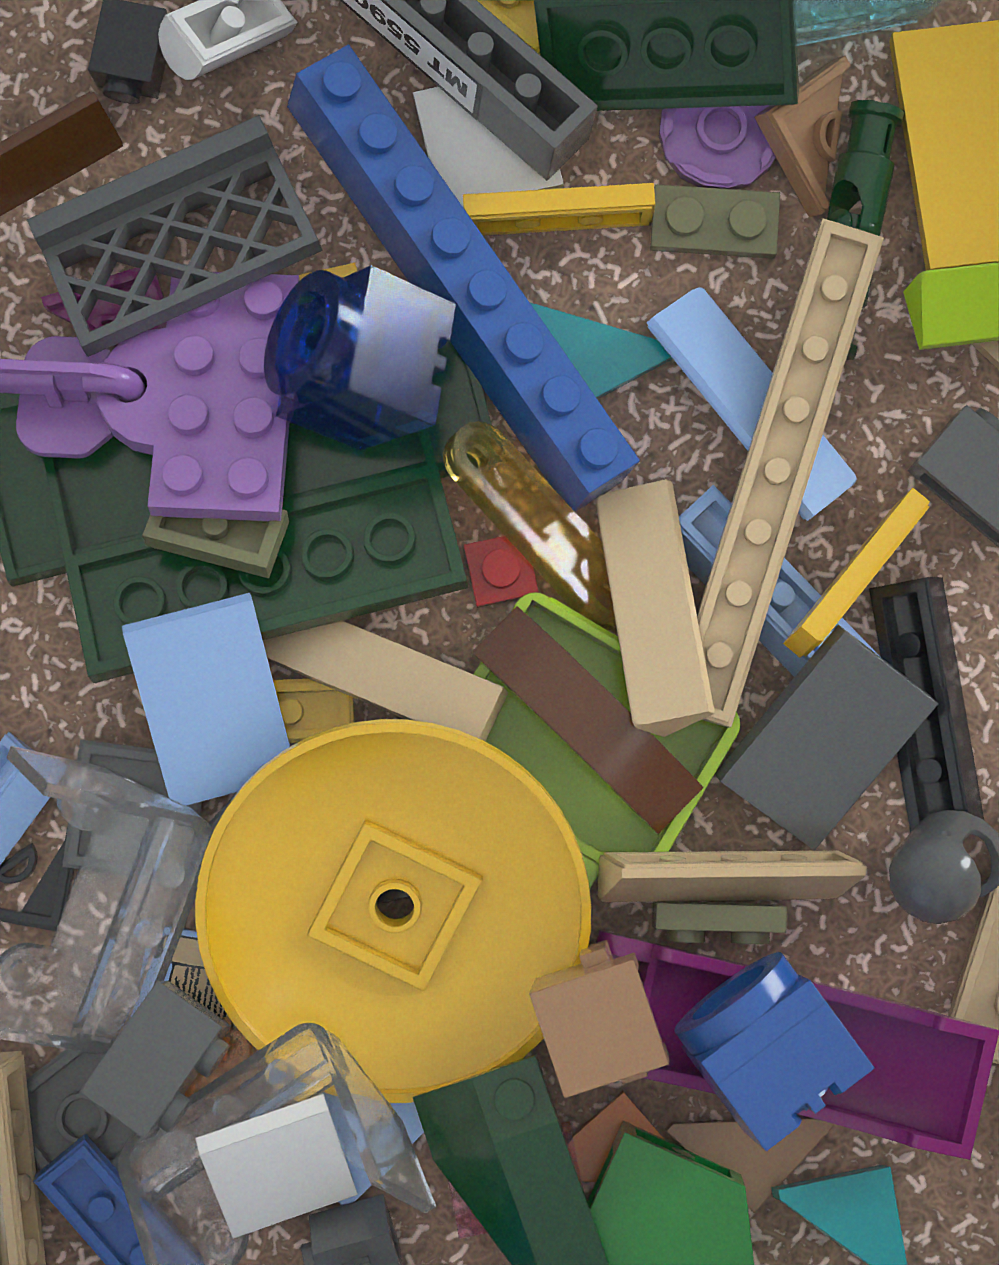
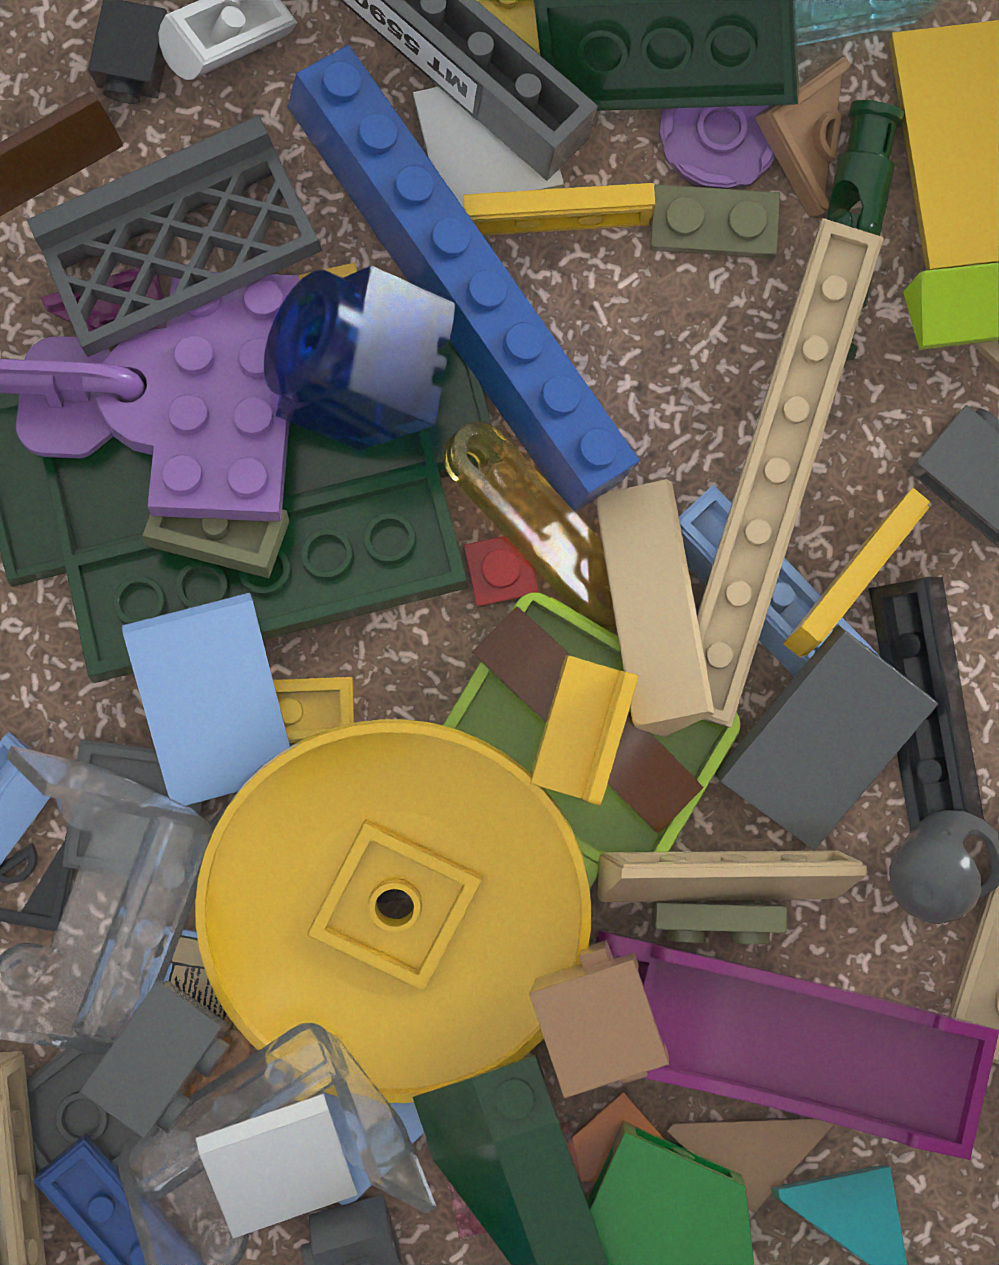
(390, 676): tan tile -> none
(583, 729): none -> yellow panel
(603, 353): teal tile -> none
(736, 384): light blue slope -> none
(770, 1048): blue piece -> none

